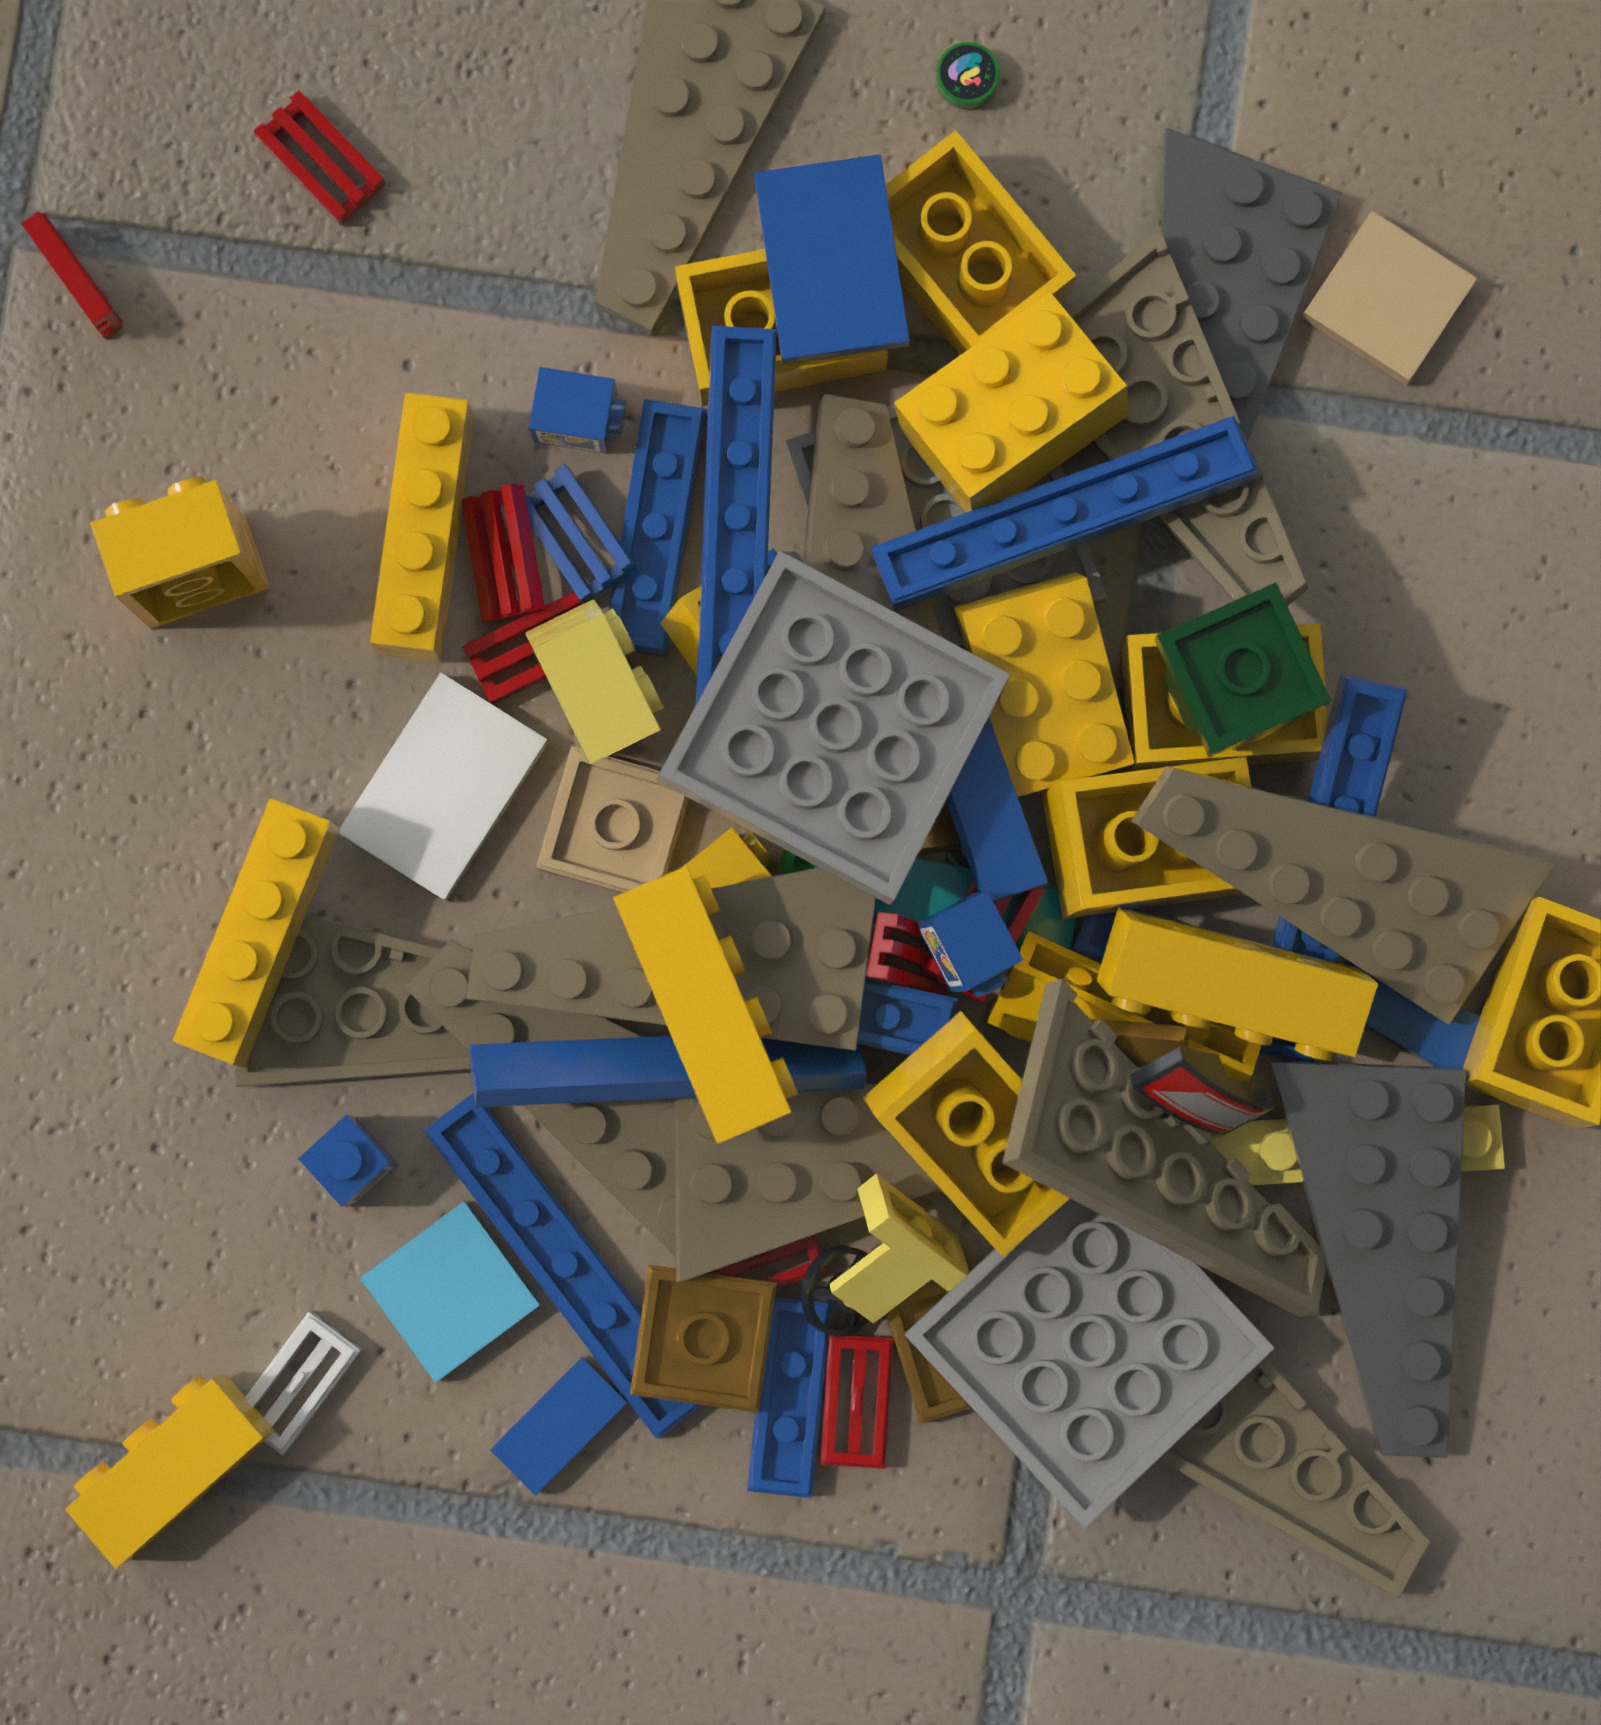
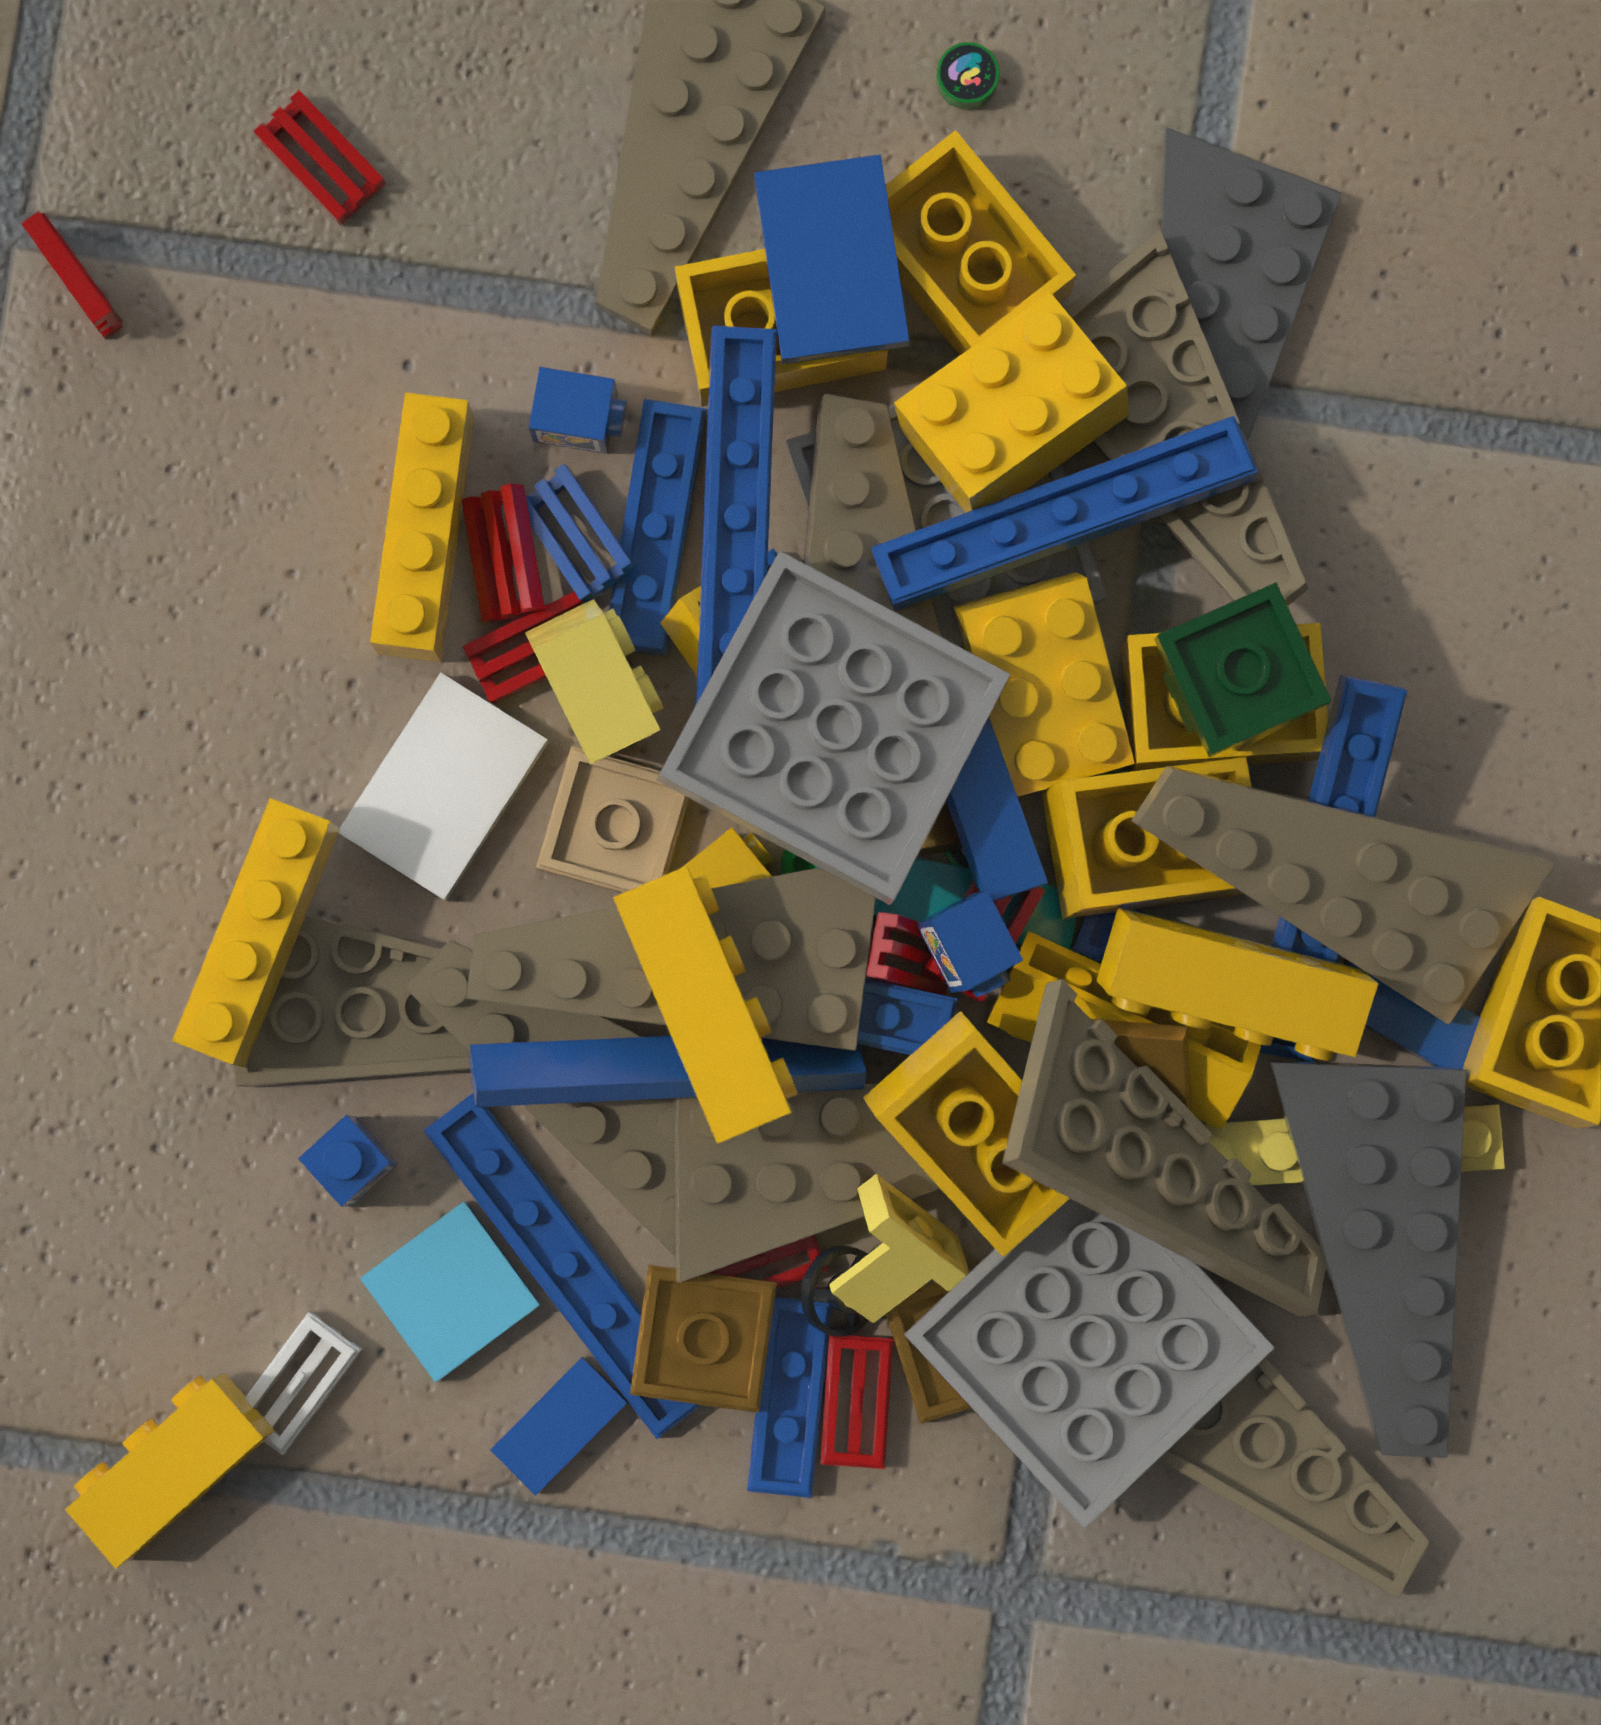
(179, 552): yellow brick -> none
(1196, 1091): slope -> none
(1389, 298): tan tile -> none

